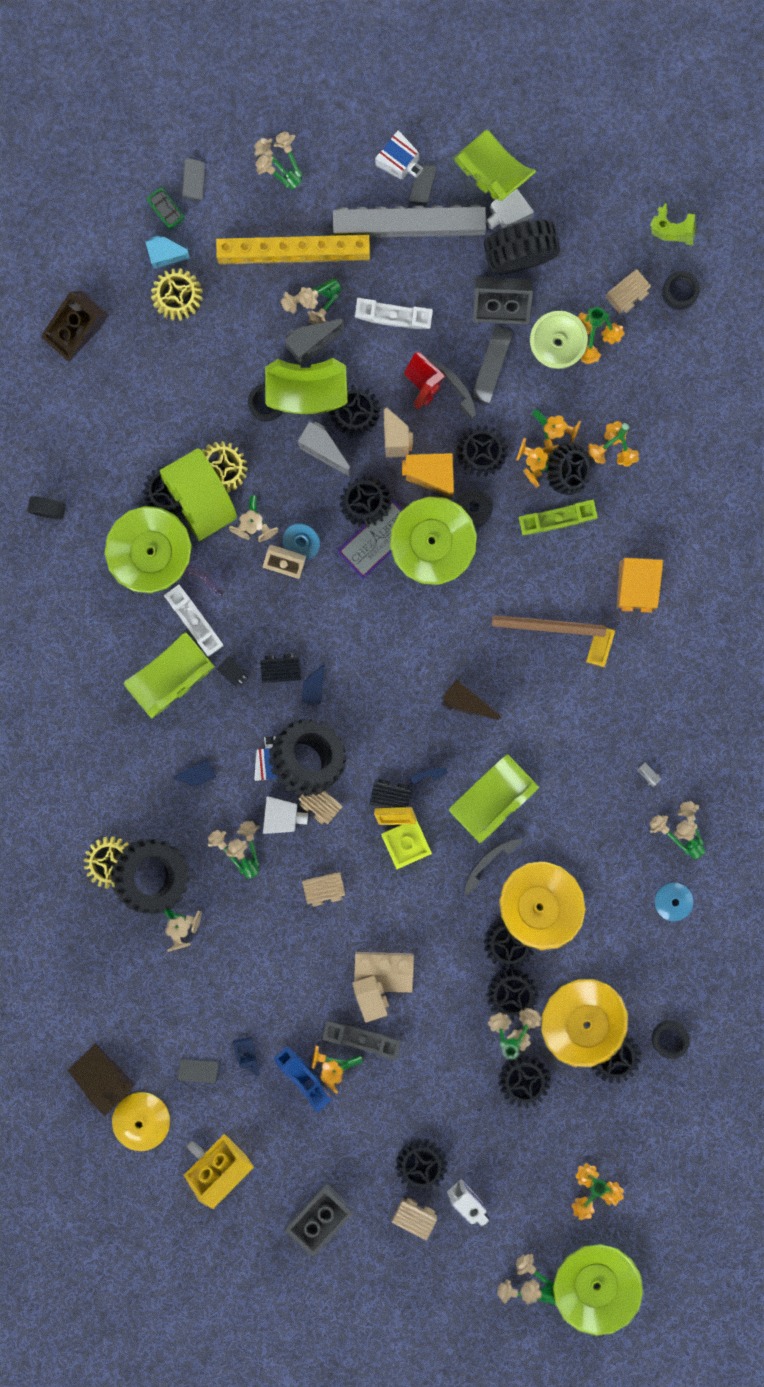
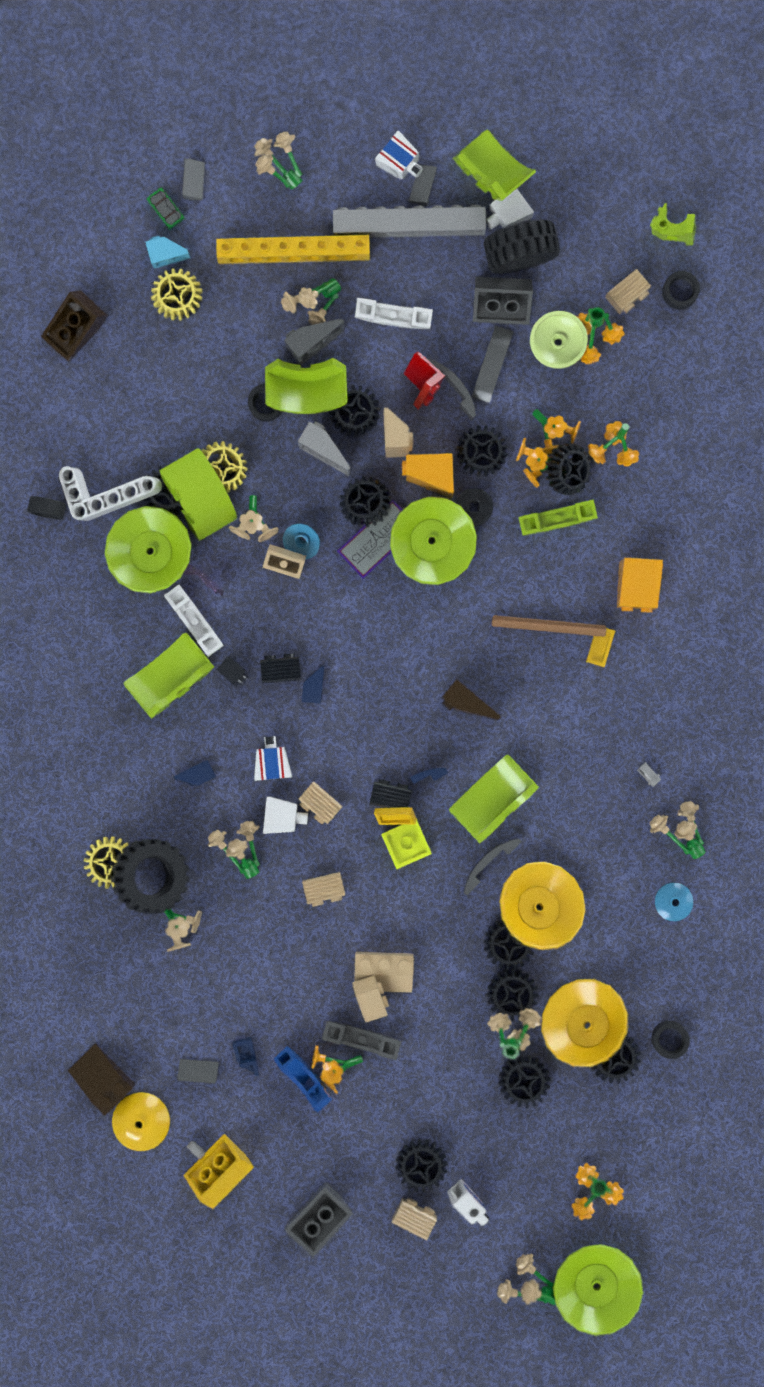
(106, 498): none -> white beam
(323, 742): black tyre -> none

